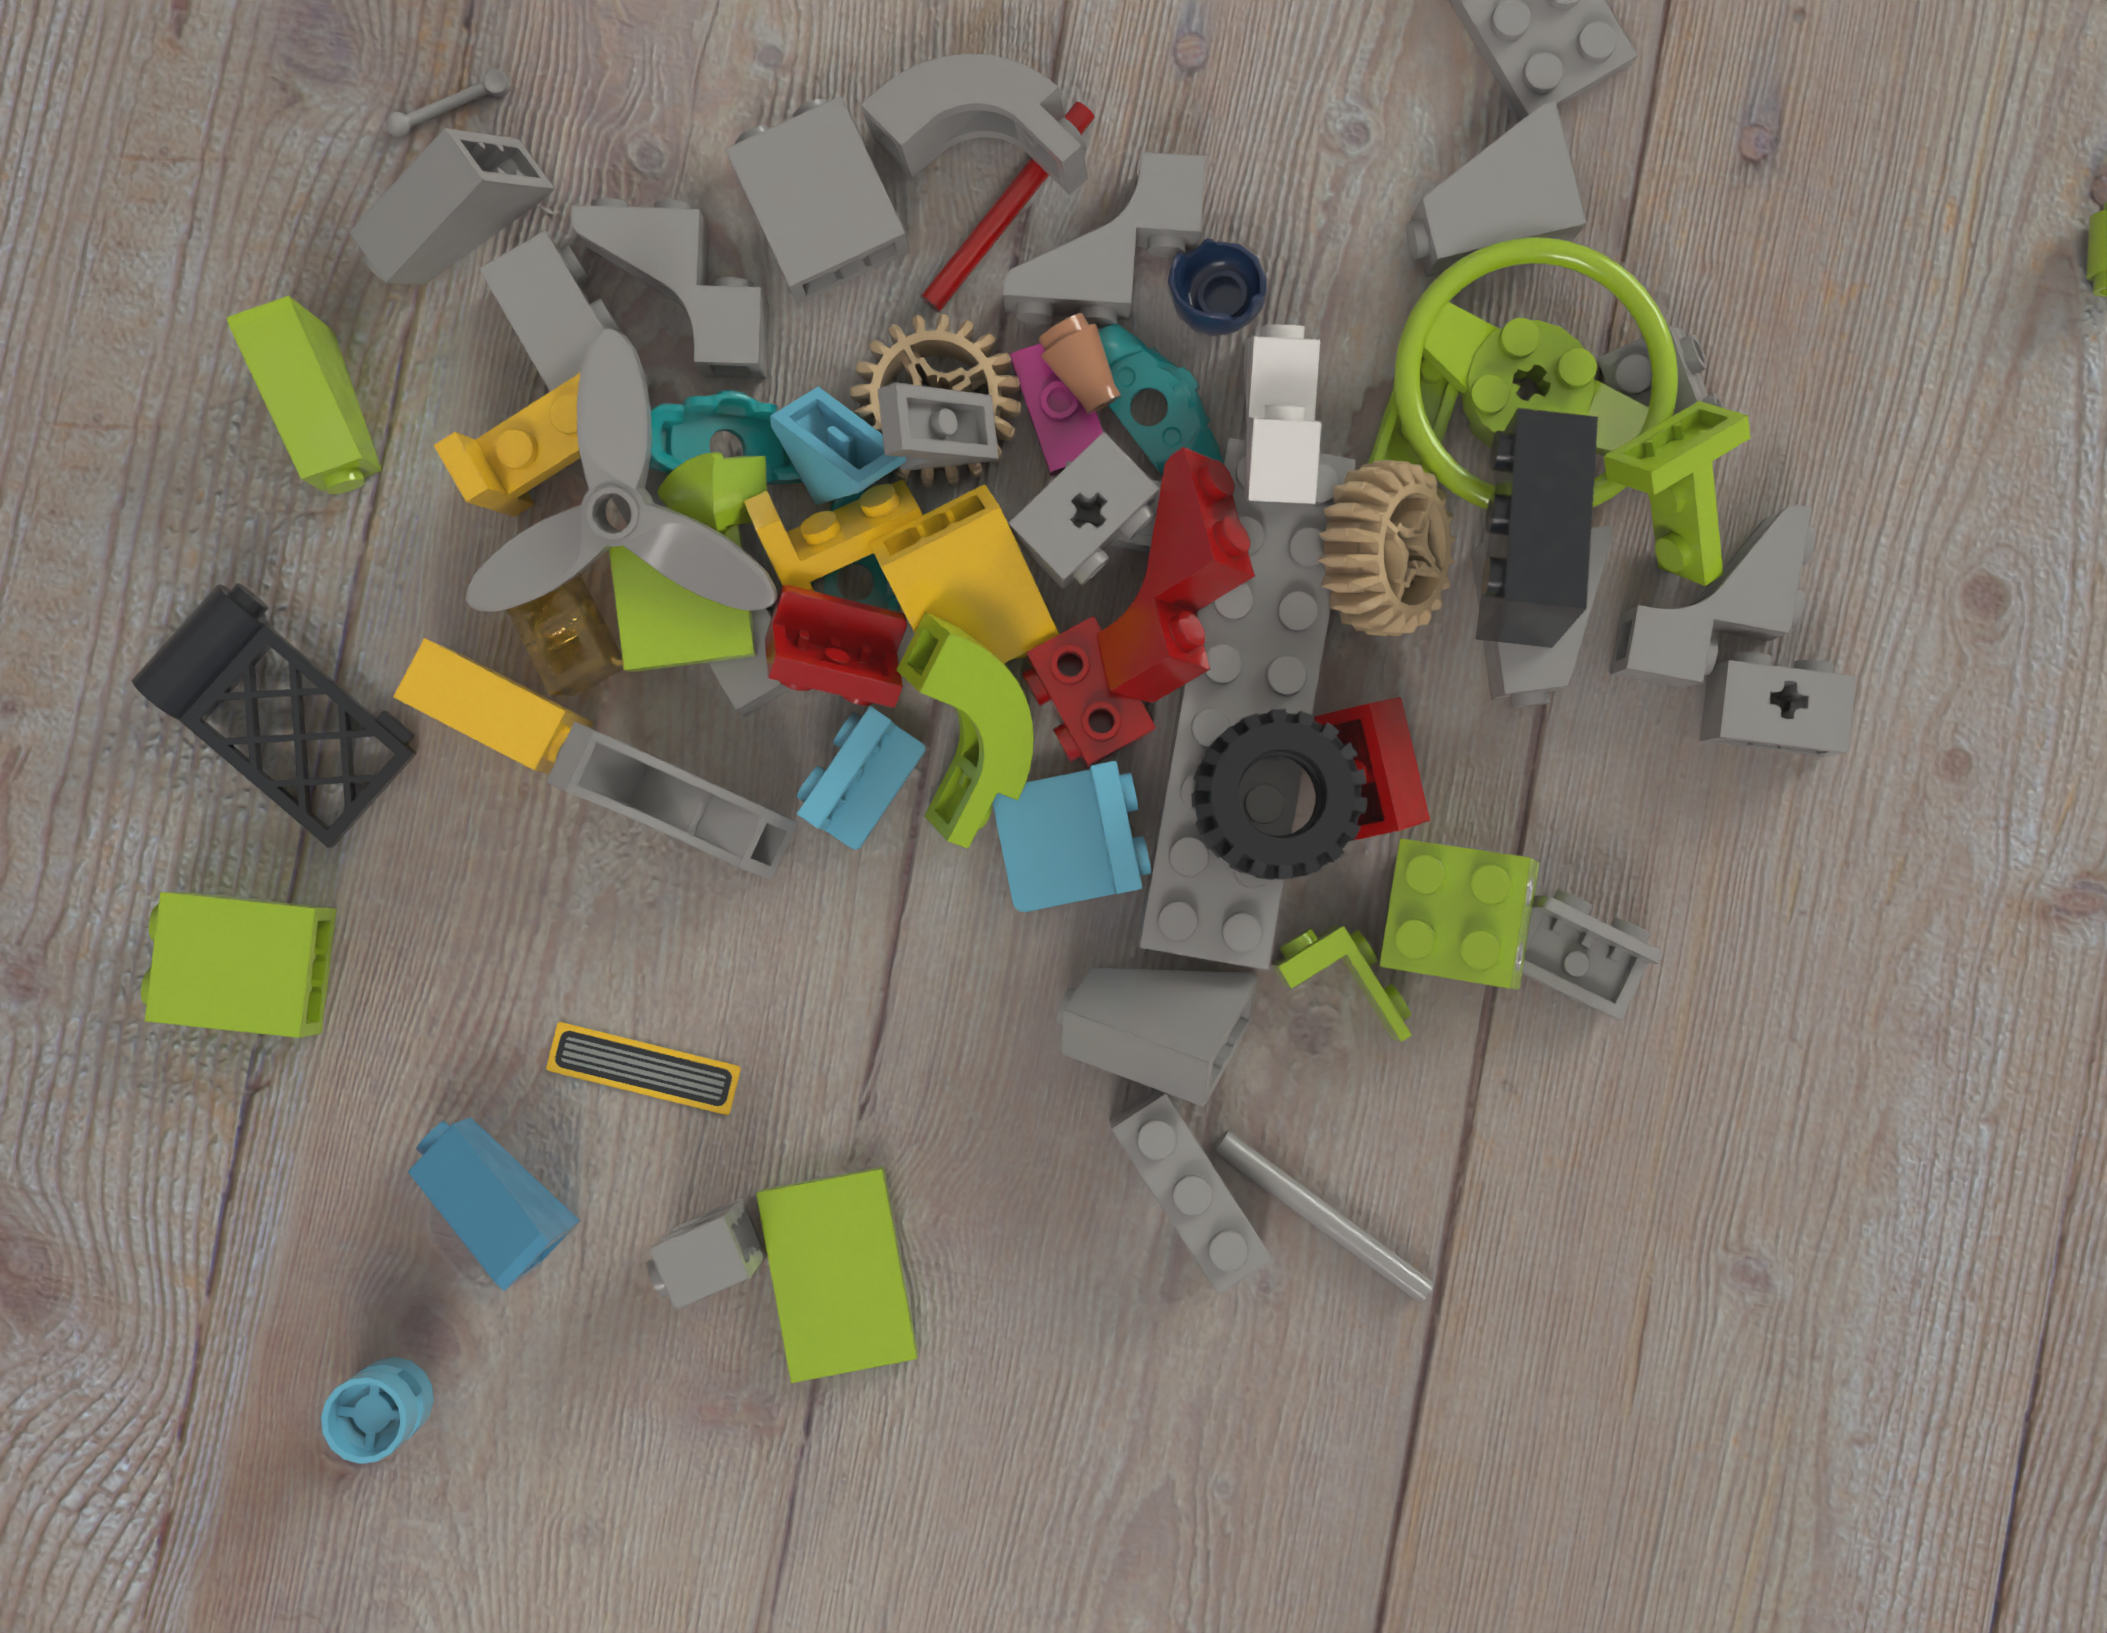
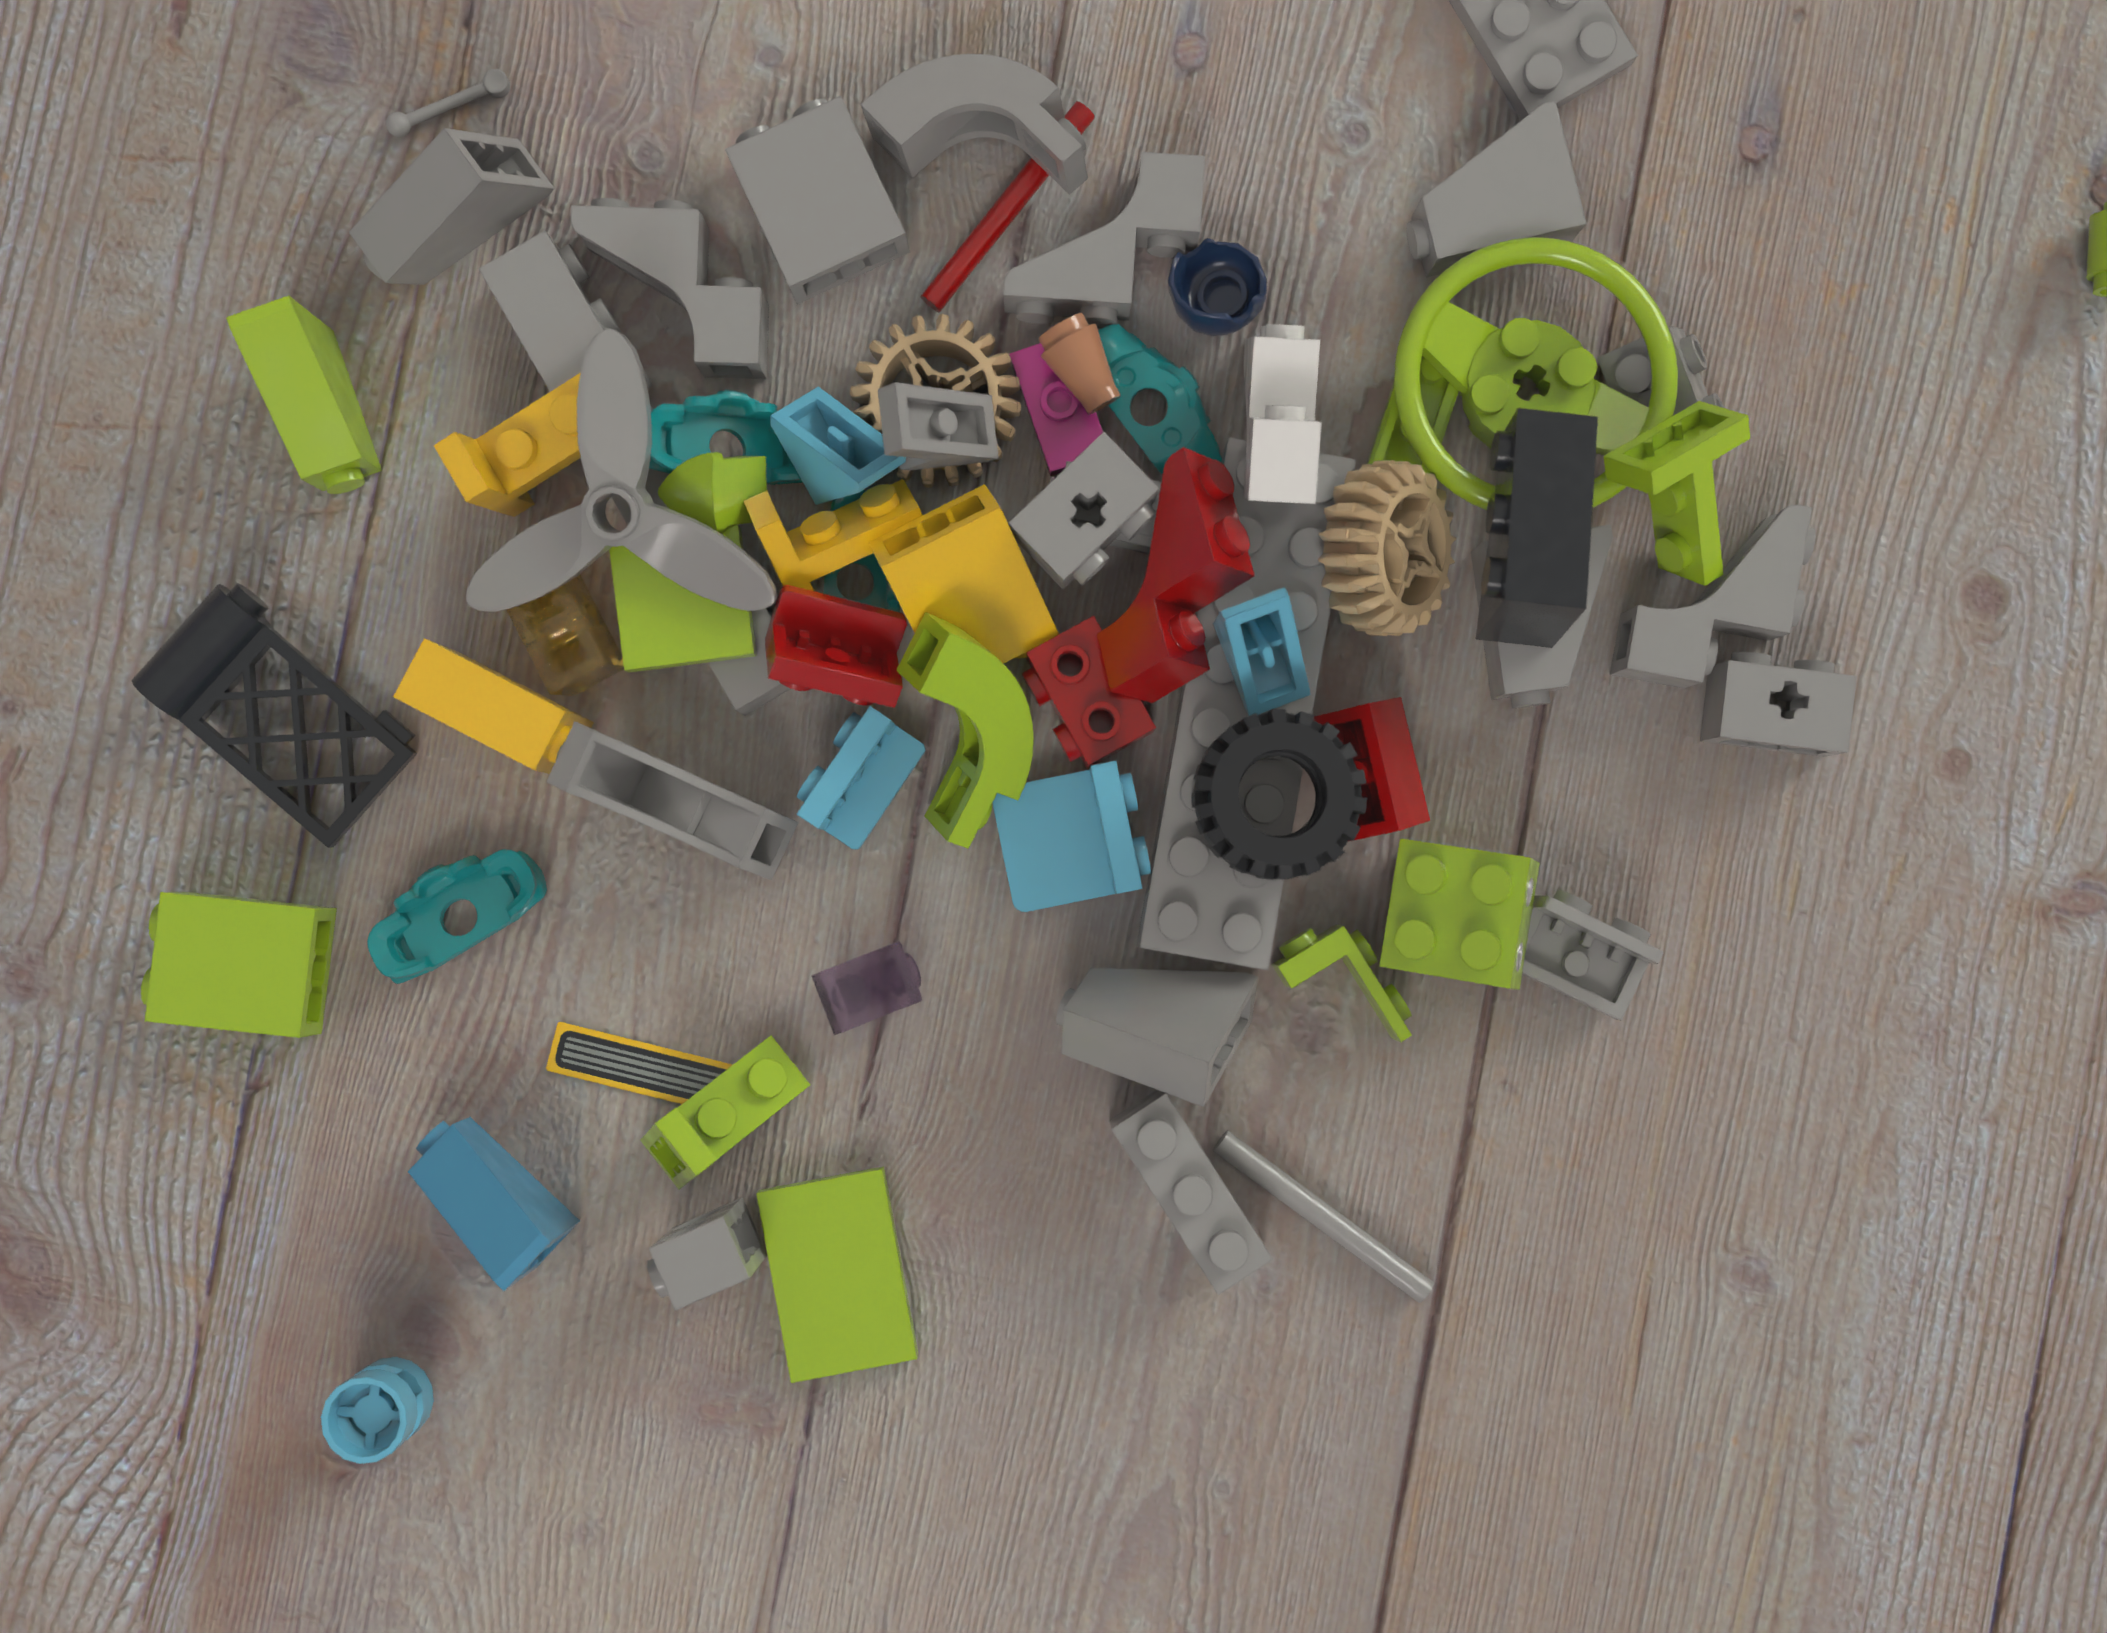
(415, 935): none -> teal piece
(724, 1112): none -> lime bracket
(868, 987): none -> clear purple bracket
(1263, 651): none -> medium azure slope

